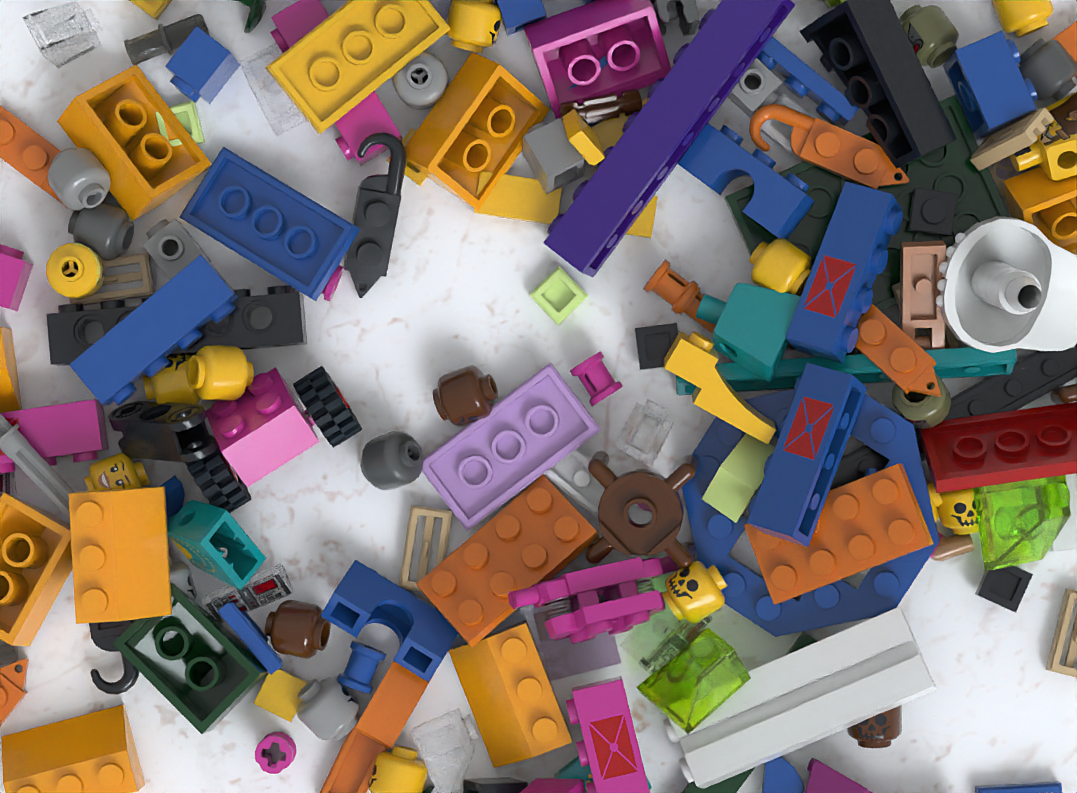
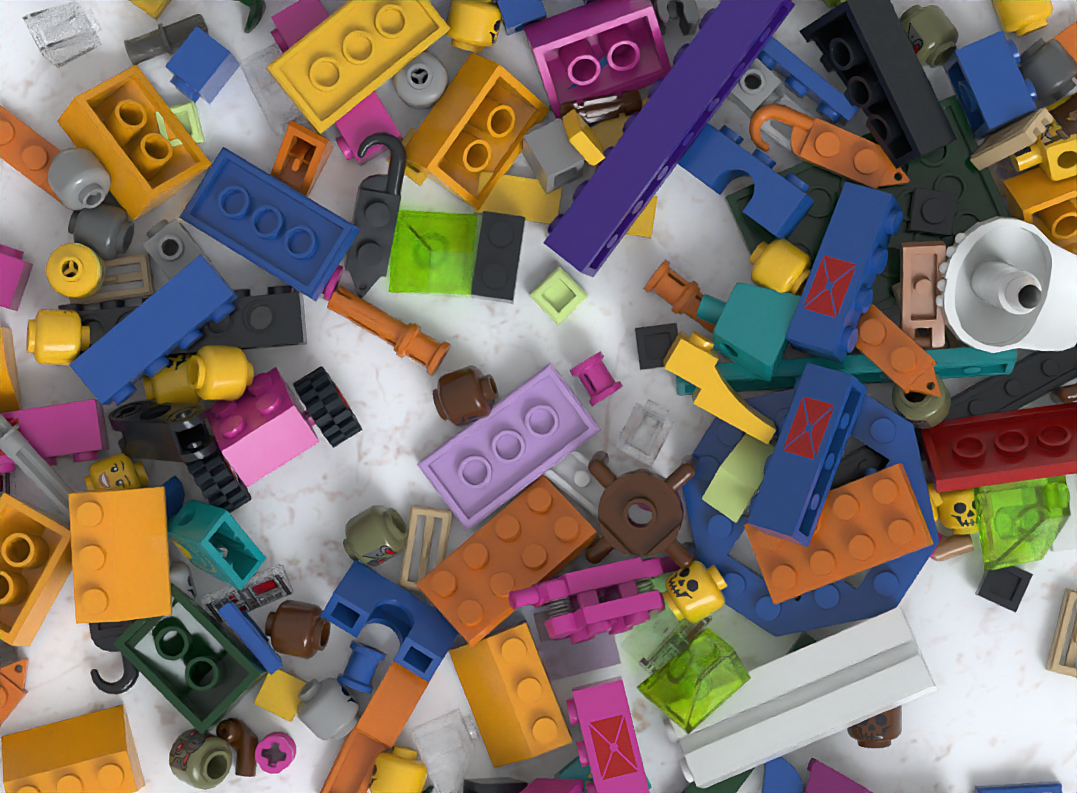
(56, 336): none -> yellow head
(200, 759): none -> olive head
(243, 741): none -> reddish brown arm
(301, 158): none -> orange slope
(375, 535): none -> olive head
(392, 460): dark grey head -> none
(404, 338): none -> orange pin
(433, 254): none -> clear neon green slope
(498, 257): none -> black brick

